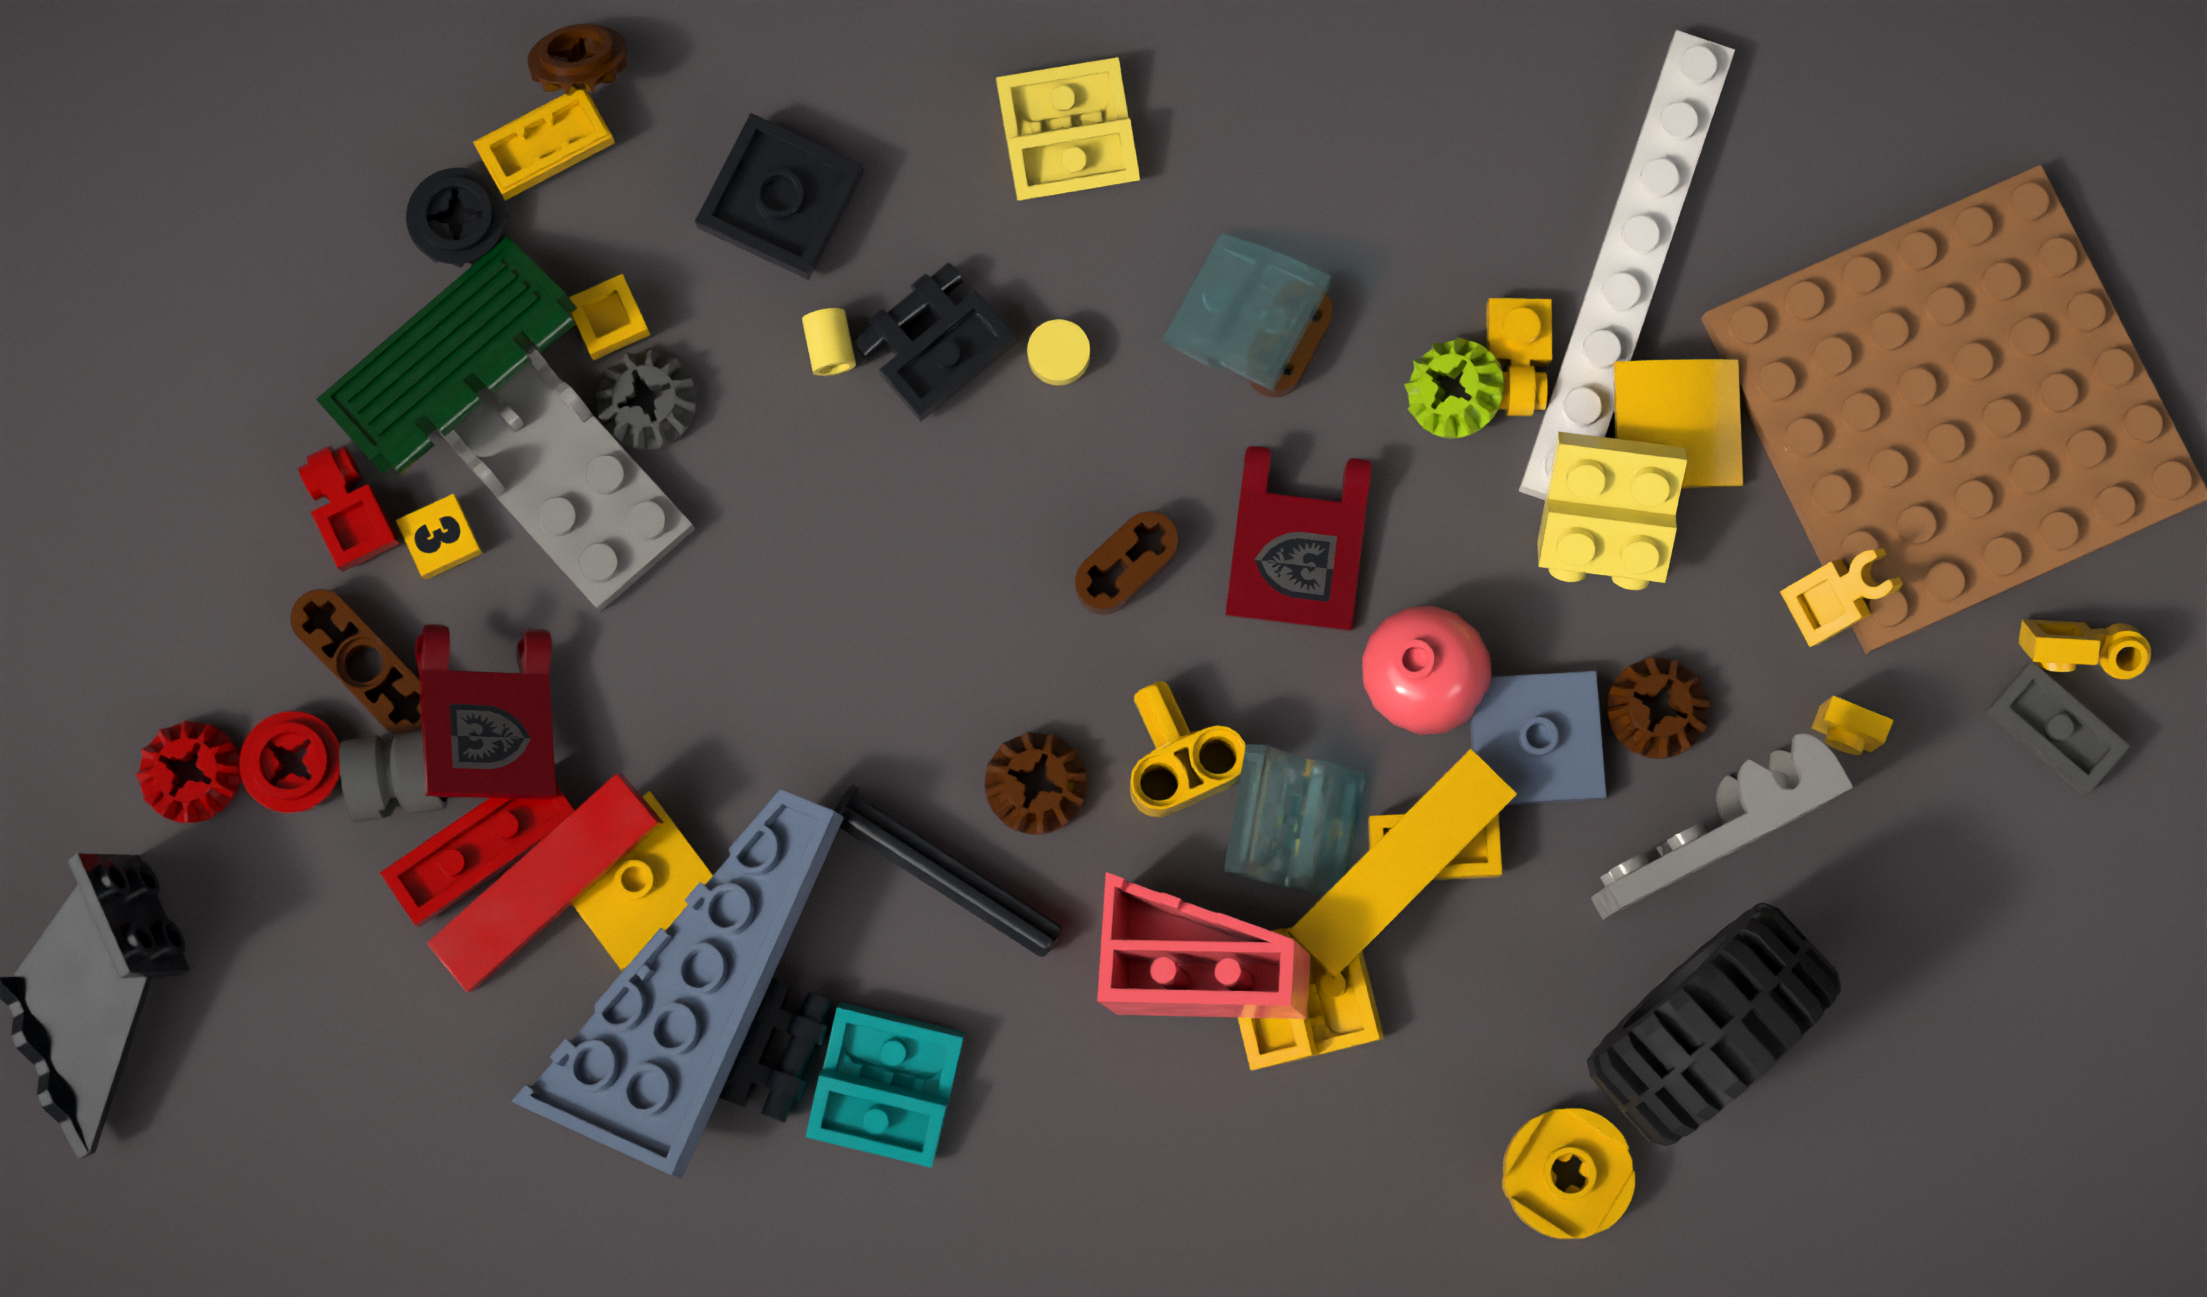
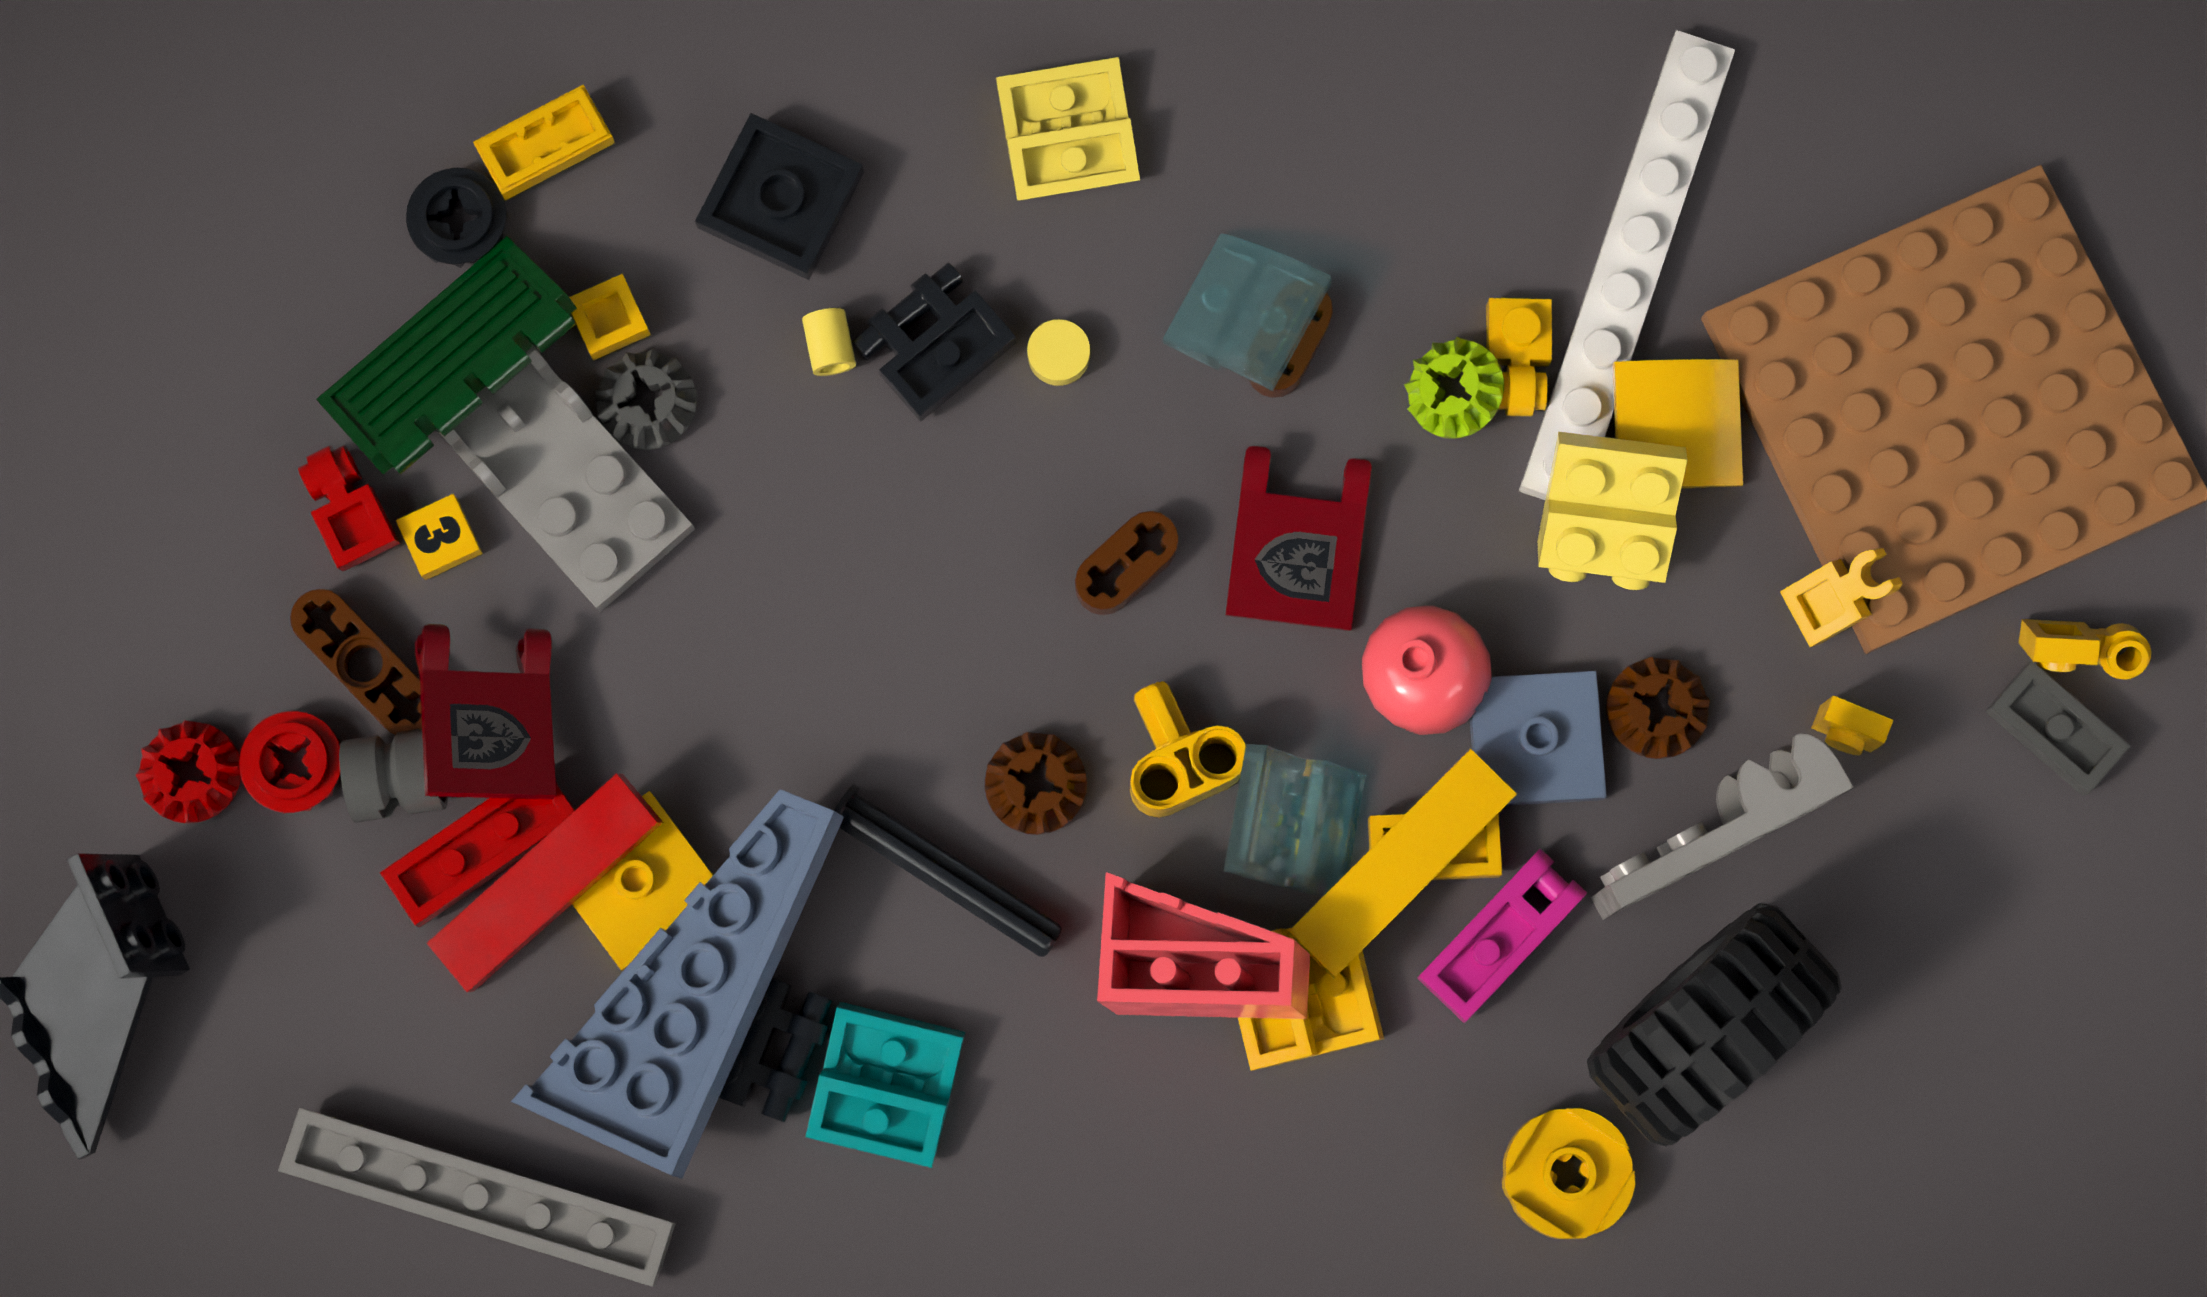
(477, 1197): none -> light grey plate
(560, 63): reddish brown gear -> none
(1500, 937): none -> dark pink plate

